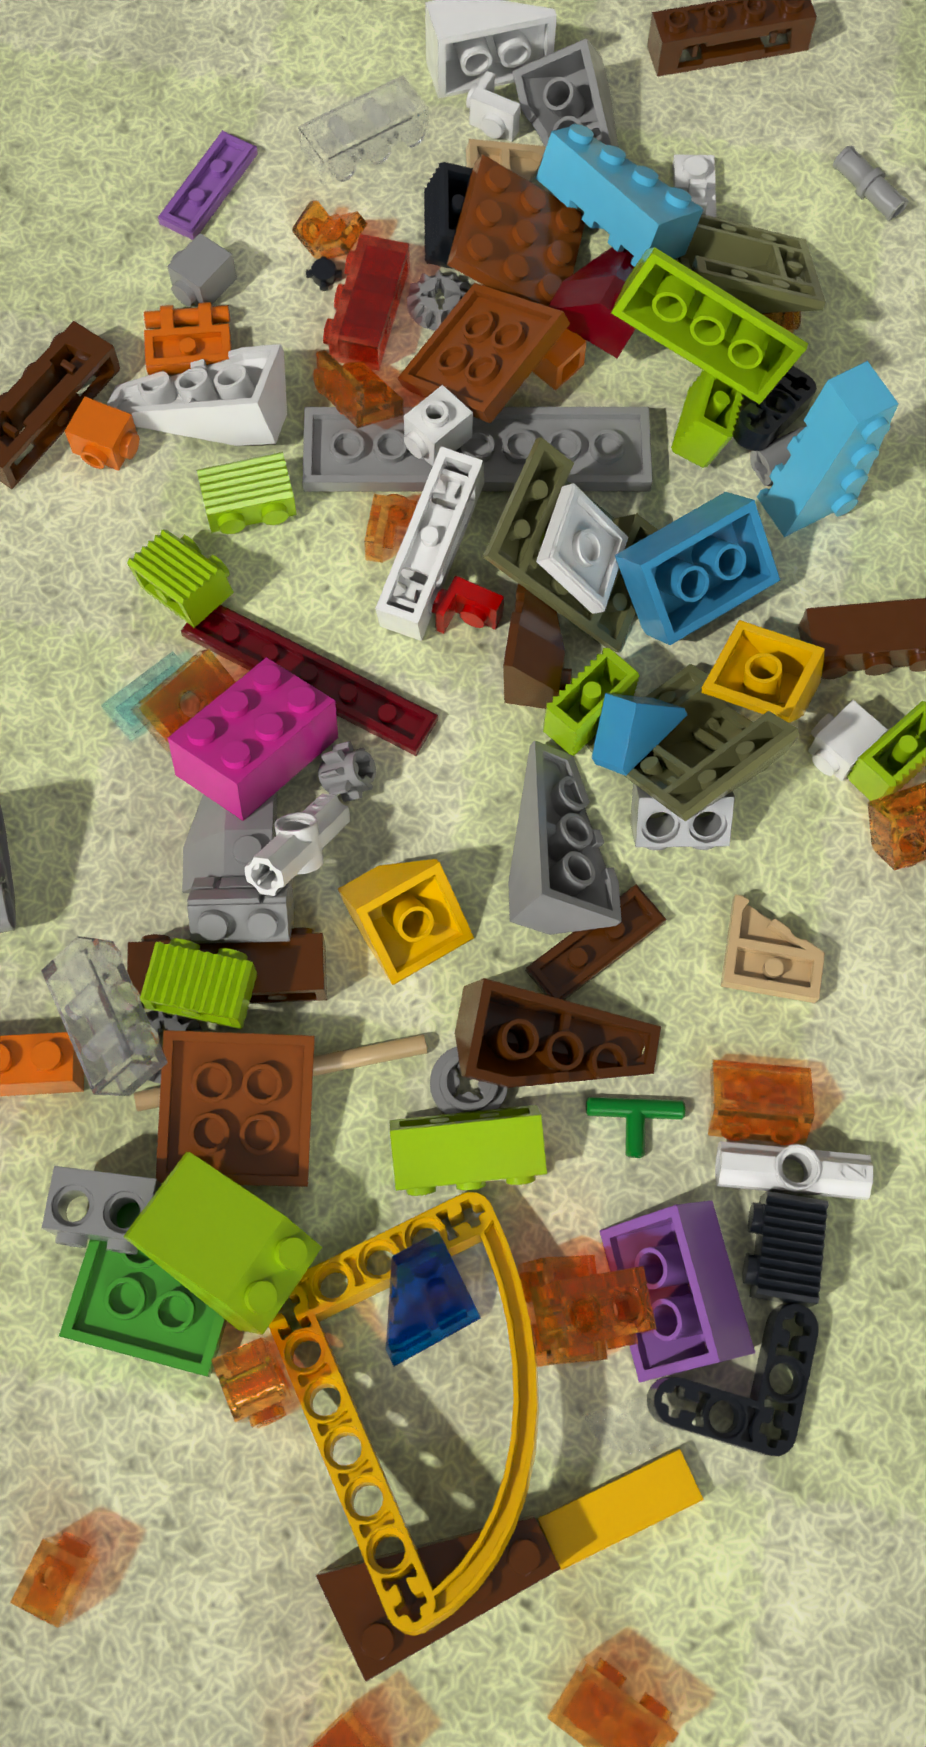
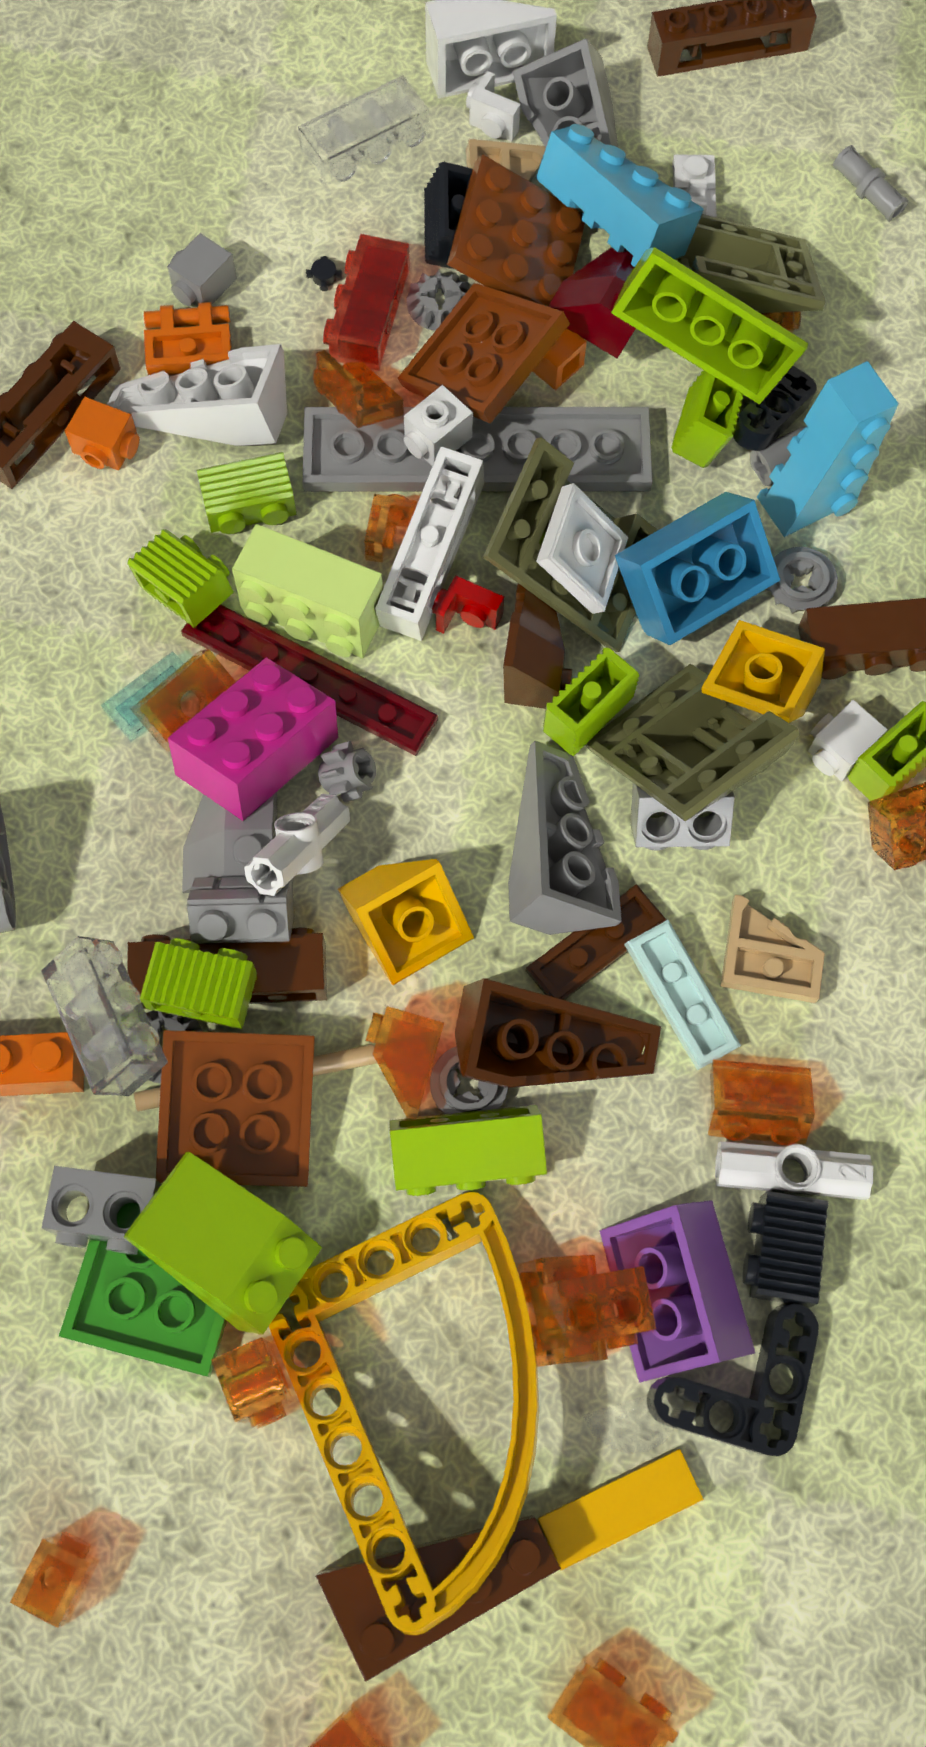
(207, 185): medium lavender tile -> none
(308, 592): none -> yellowish green brick
(328, 234): clear orange bracket -> none
(405, 1052): none -> clear orange slope
(425, 1299): clear blue wing -> none
(632, 729): dark azure slope -> none
(635, 1112): green piece -> none
(682, 994): none -> light aqua tile
(800, 562): none -> light grey gear

